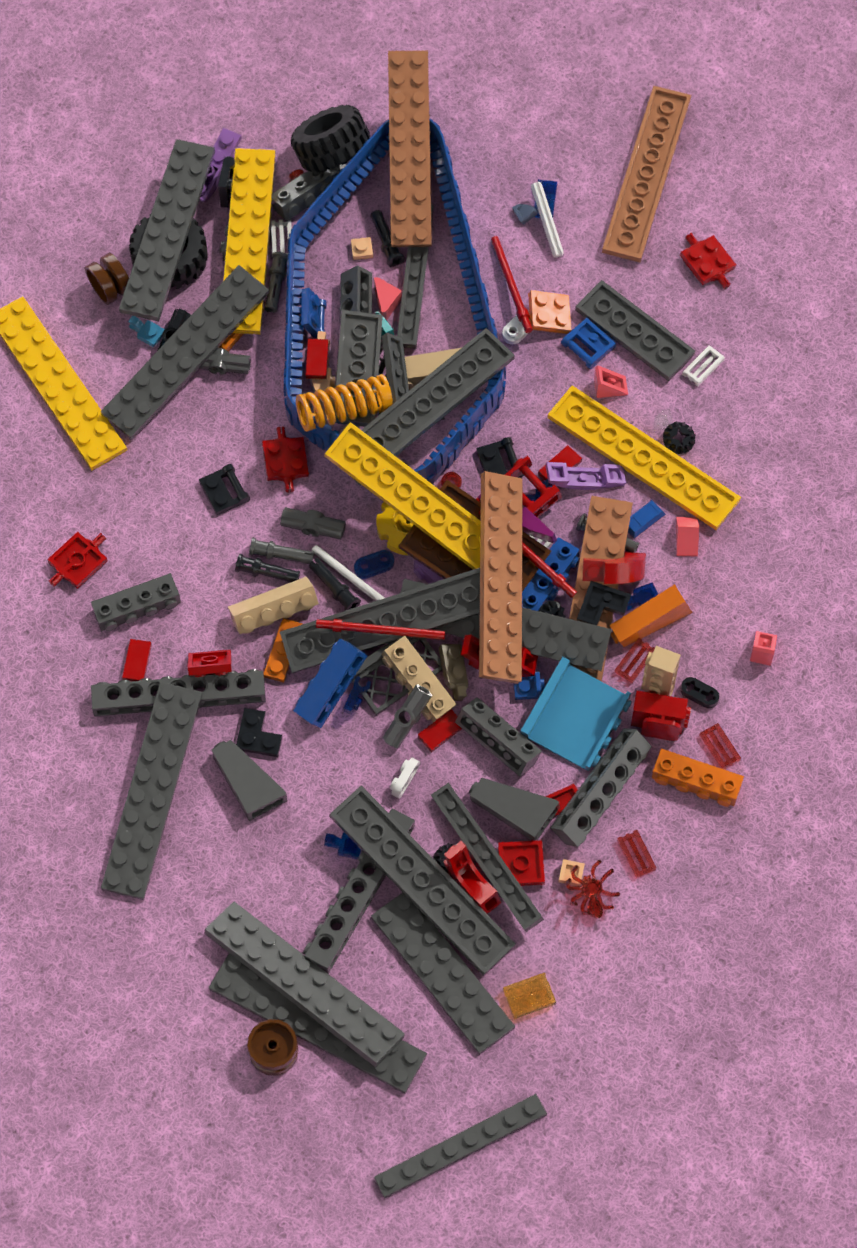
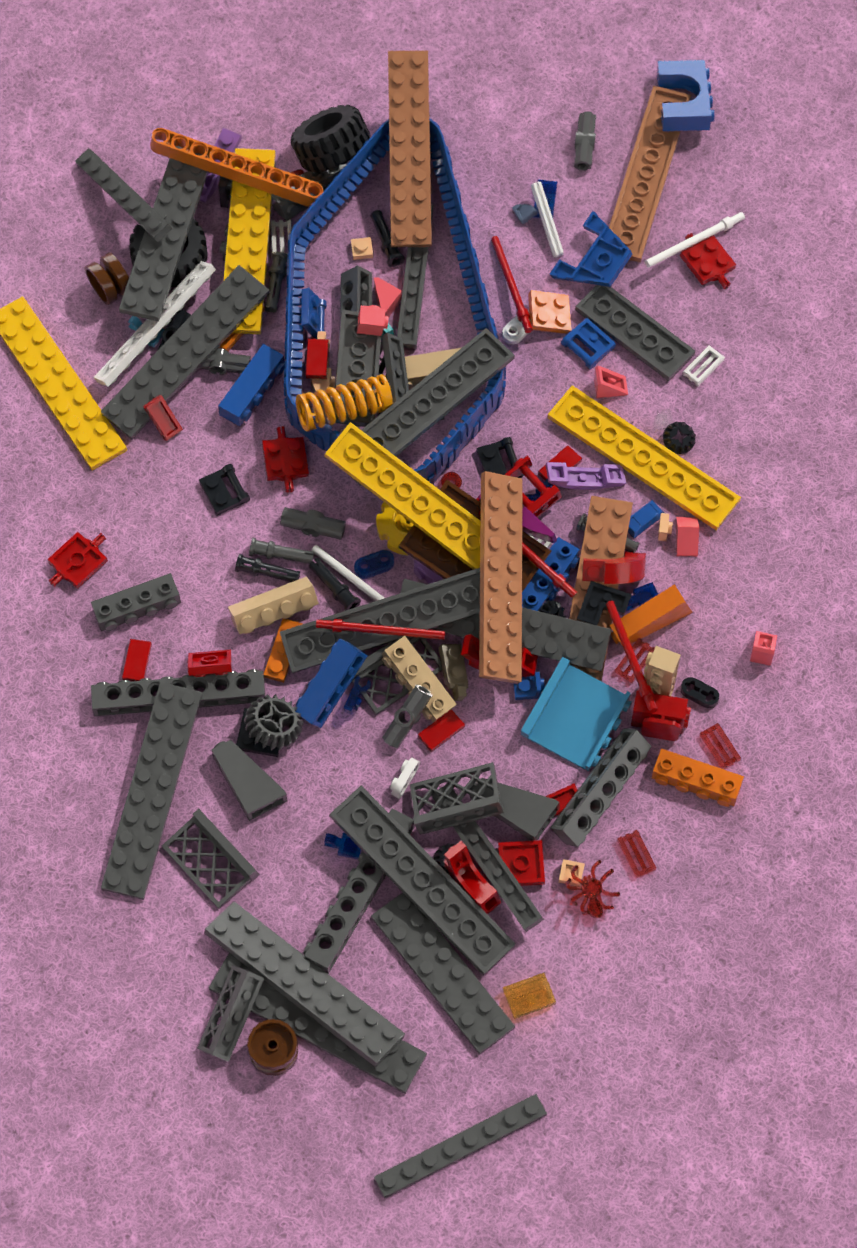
(123, 194): none -> dark grey plate
(150, 328): none -> white plate
(162, 417): none -> red tile
(223, 844): none -> dark grey fence
(228, 161): none -> orange beam
(232, 1014): none -> dark grey fence
(251, 385): none -> blue brick
(269, 728): none -> dark grey gear
(371, 320): none -> coral brick
(458, 812): none -> dark grey fence
(498, 736): dark grey brick -> none
(585, 141): none -> dark grey piece
(602, 261): none -> blue wing
(645, 690): none -> red bar
(665, 527): none -> light nougat plate
(691, 76): none -> arch
(725, 224): none -> white bar

